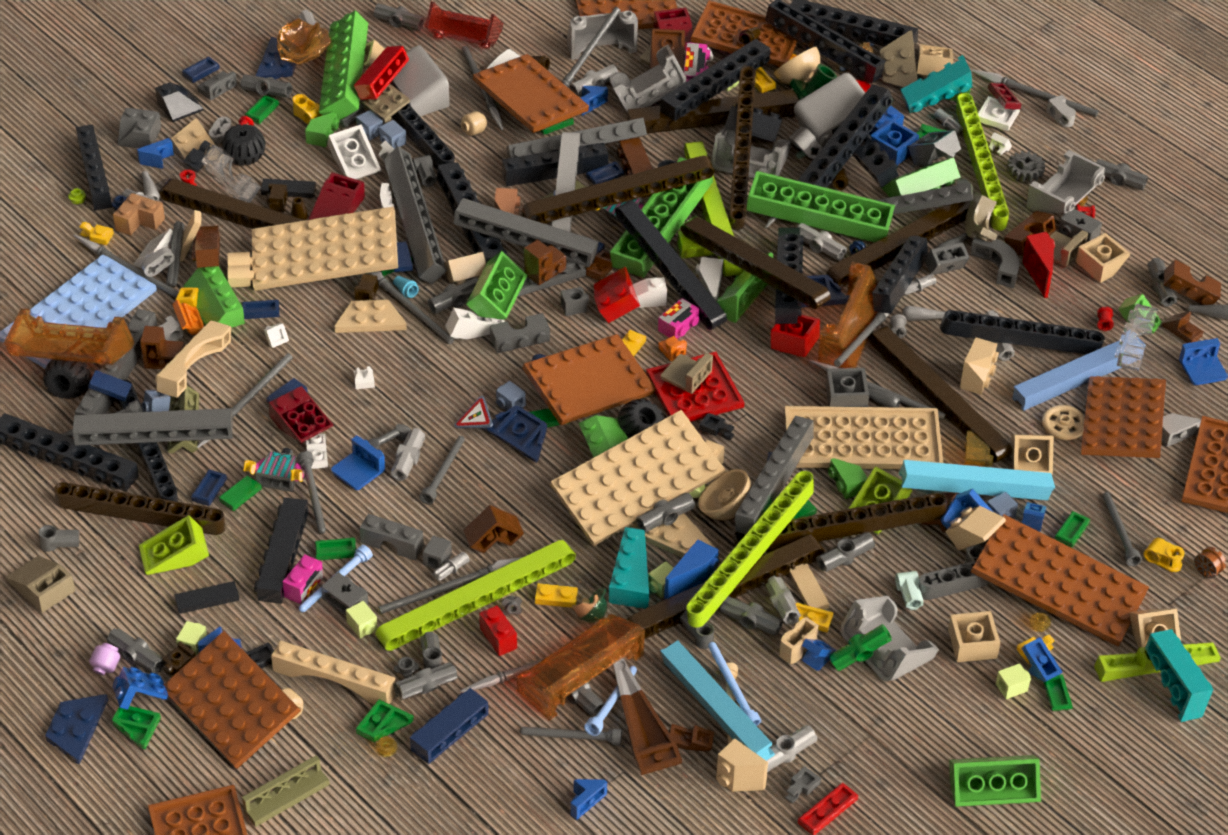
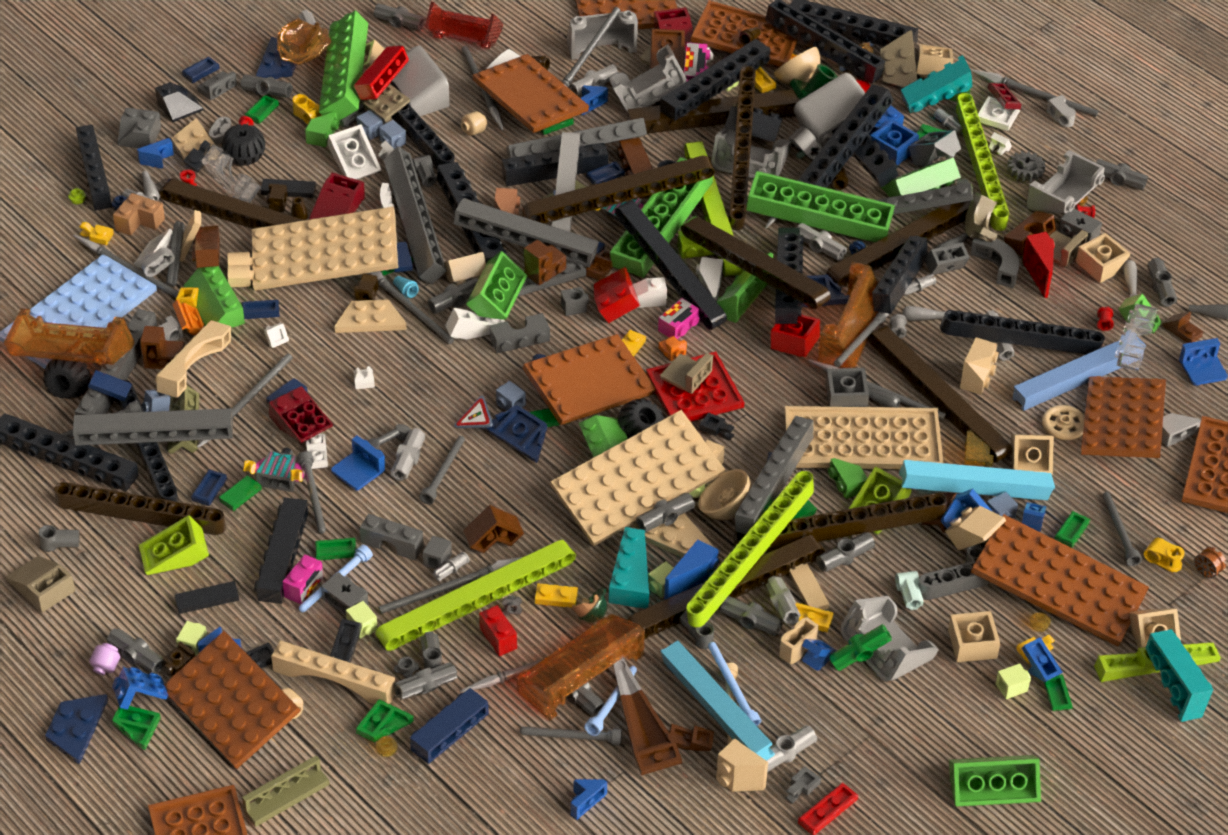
(346, 640): none -> black tile
(1130, 275): none -> light grey piece
(1178, 278): reddish brown arch -> none

